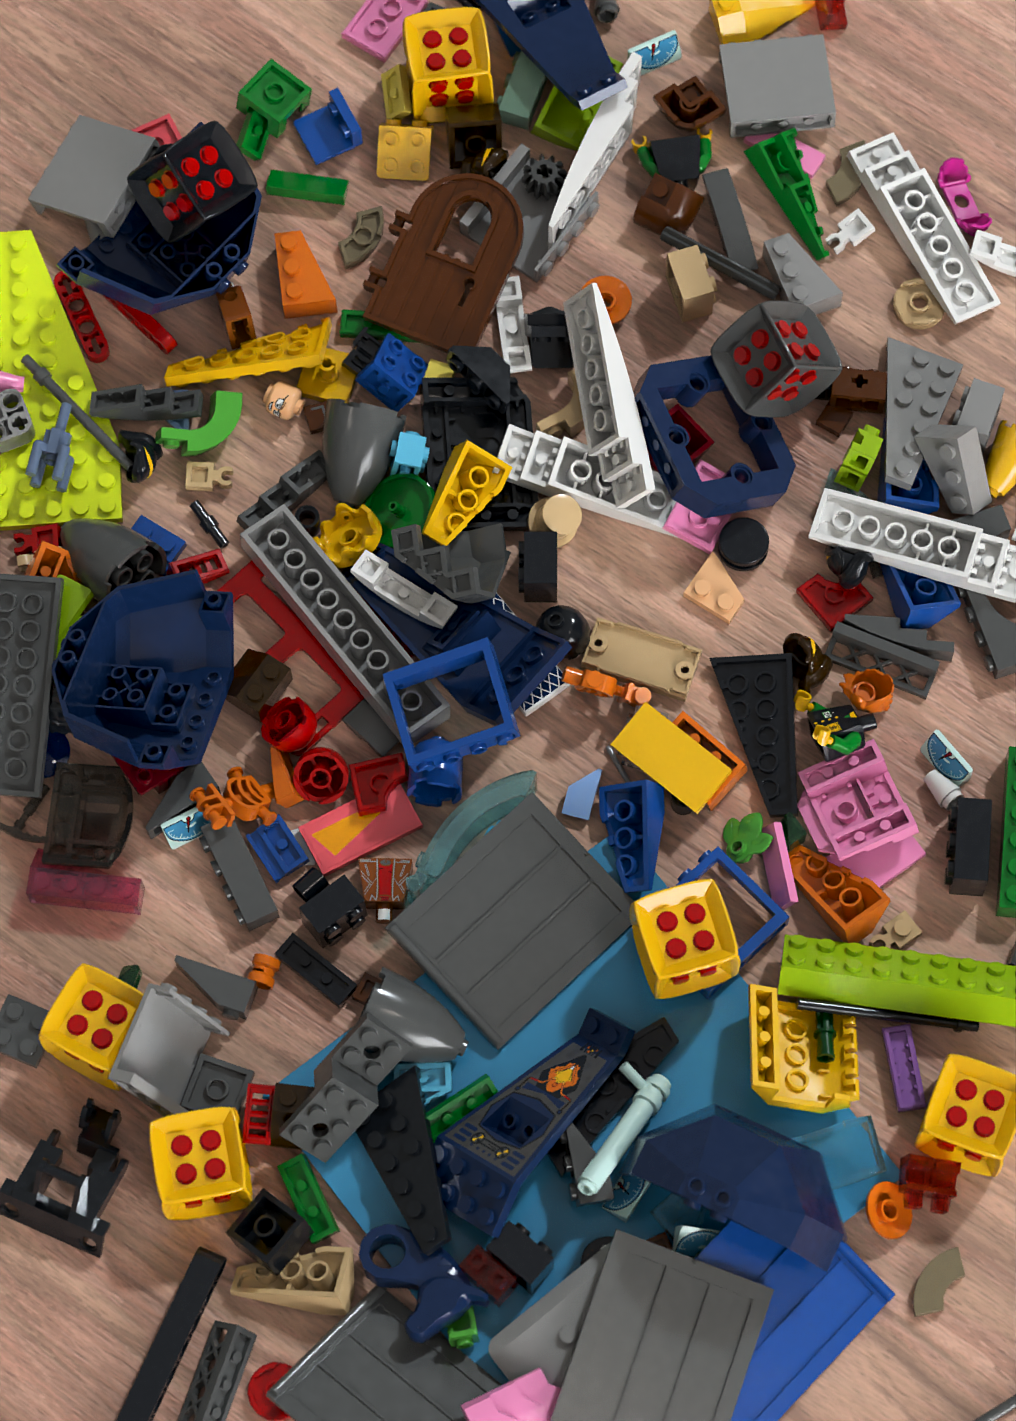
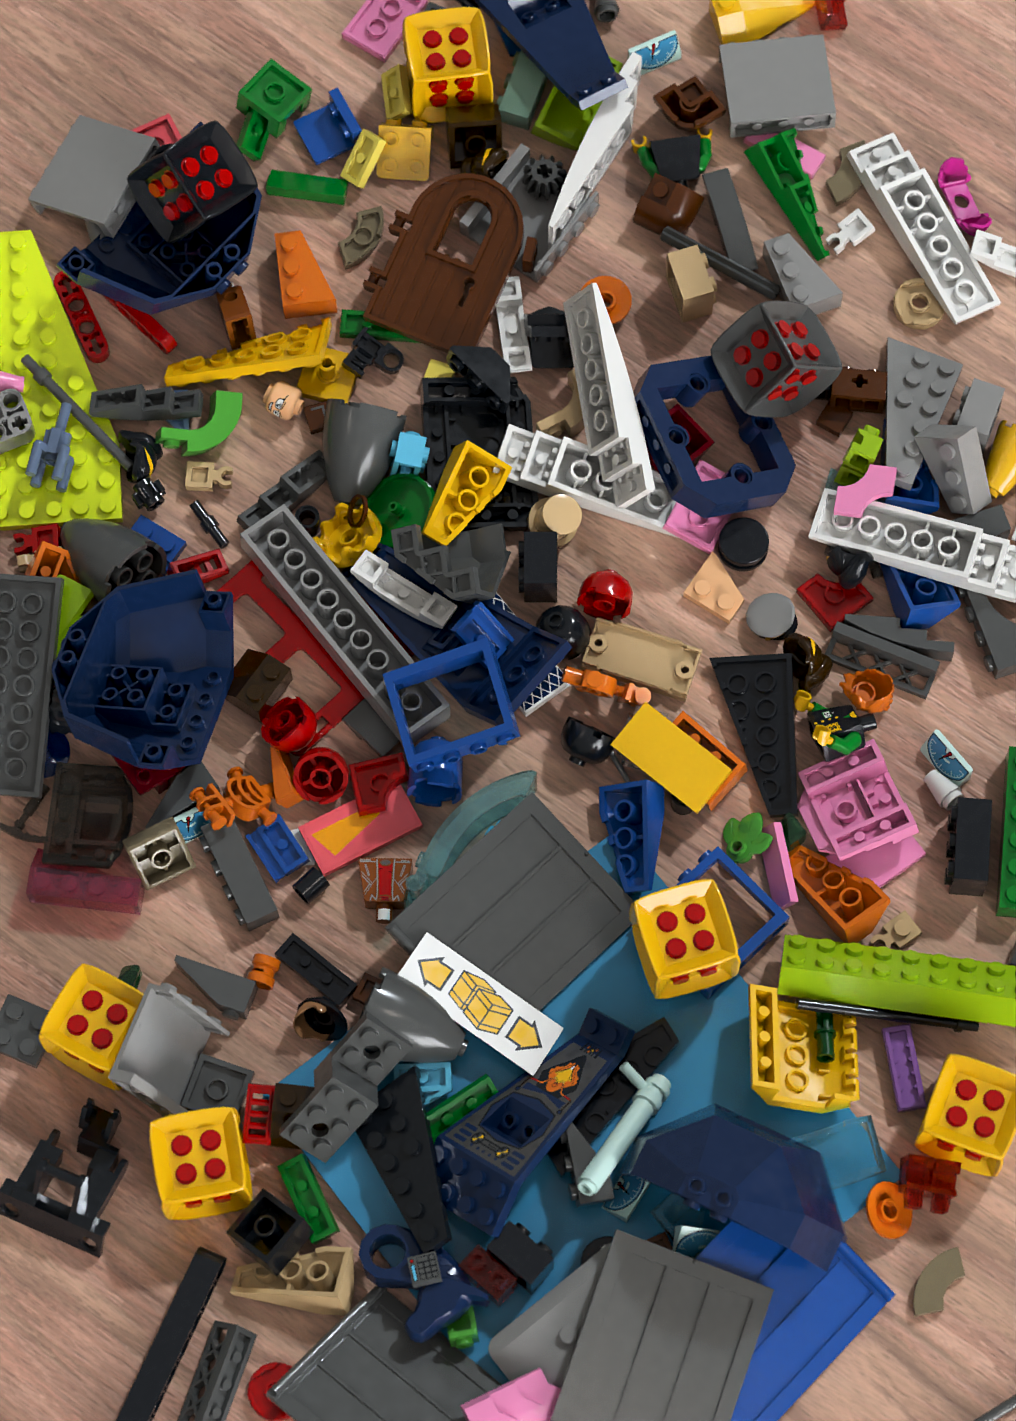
(148, 494): none -> black gear
(163, 838): none -> dark tan brick
(319, 1020): none -> black piece
(333, 912): black brick -> none
(363, 158): none -> light yellow plate
(364, 512): none -> reddish brown piece
(393, 374): blue bracket -> none
(424, 1269): none -> dark grey tile
(479, 624): none -> blue plate
(482, 1004): none -> sticker
(529, 255): none -> reddish brown tile
(581, 796): light blue slope -> none
(585, 742): none -> black cylinder
(605, 595): none -> red cylinder
(772, 616): none -> light grey piece
(875, 484): none -> bright pink tile

